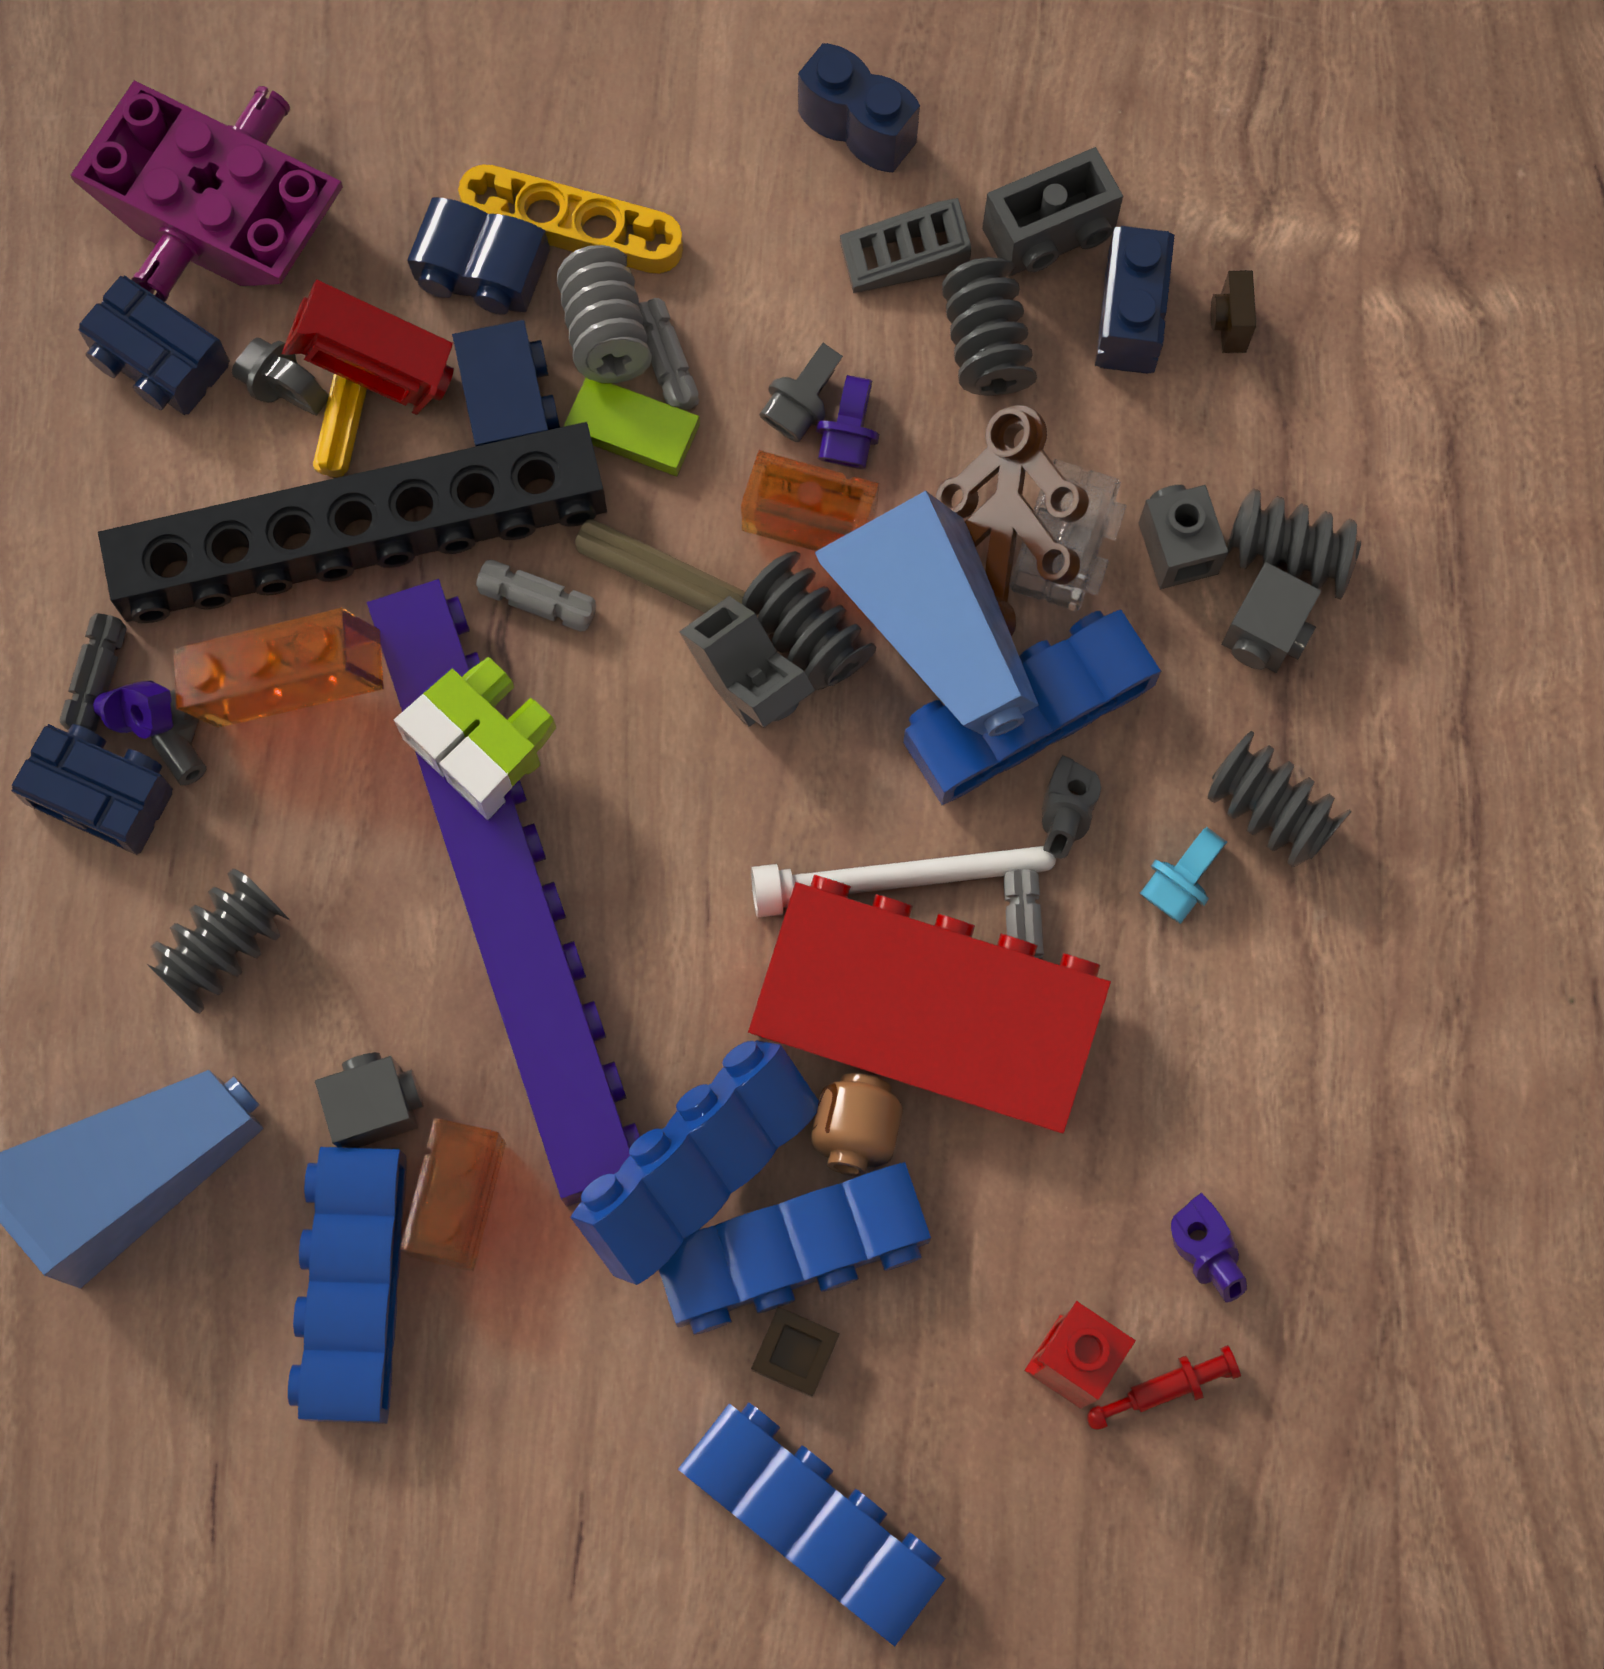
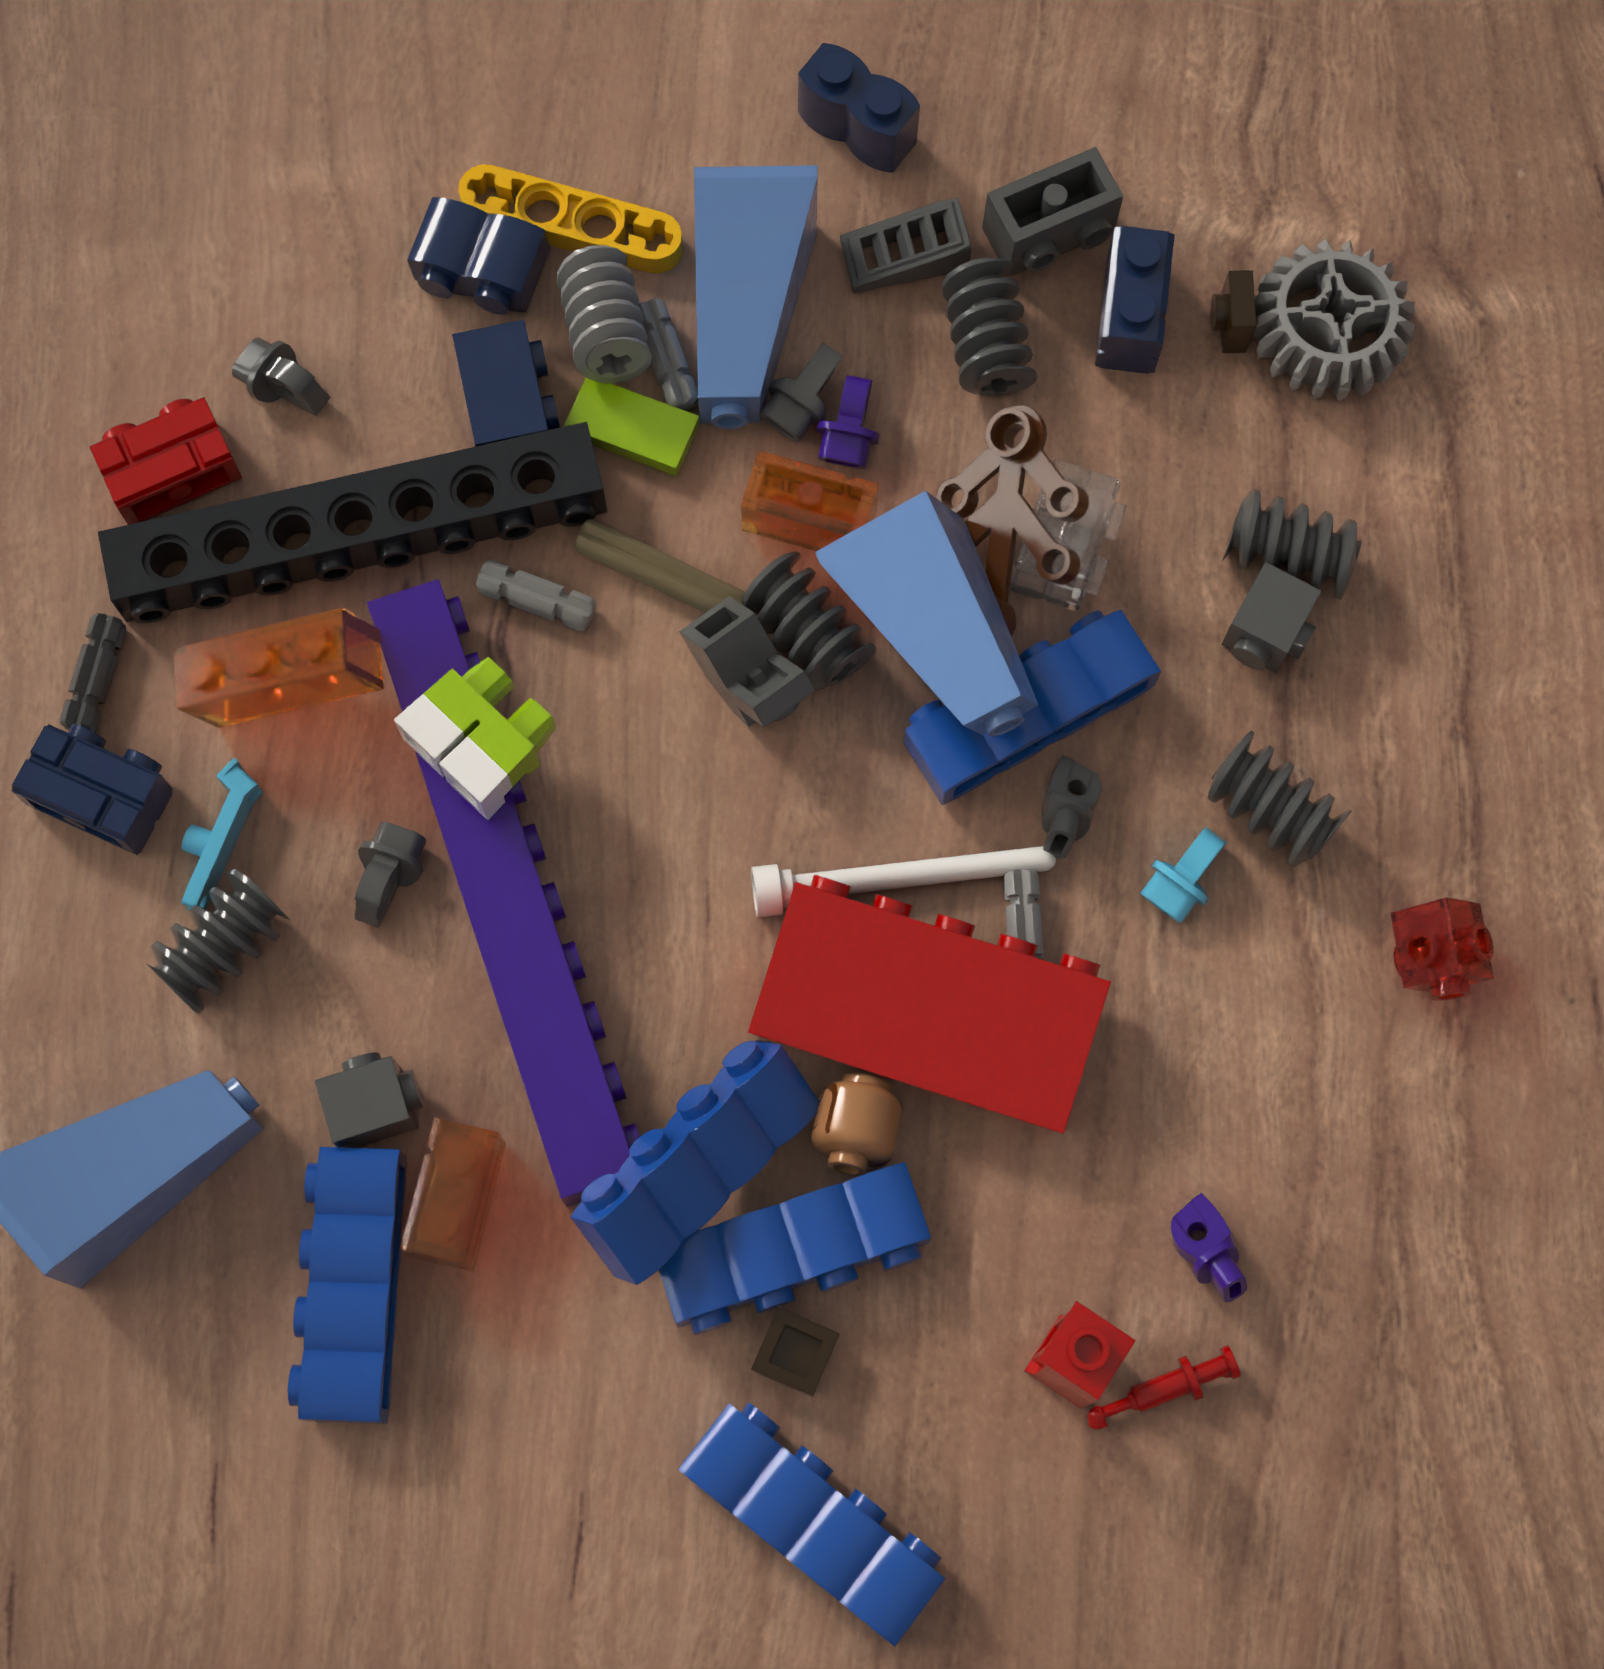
(136, 708): dark purple piece -> none
(153, 346): dark blue brick -> none
(165, 460): none -> red brick
(177, 749): dark grey arm -> none
(205, 188): magenta slope -> none
(217, 845): none -> medium azure piece
(339, 427): yellow axle -> none
(370, 347): red window -> none
(388, 863): none -> dark grey piece
(750, 264): none -> medium blue slope
(1182, 535): dark grey brick -> none
(1355, 299): none -> light grey gear
(1442, 947): none -> clear red brick

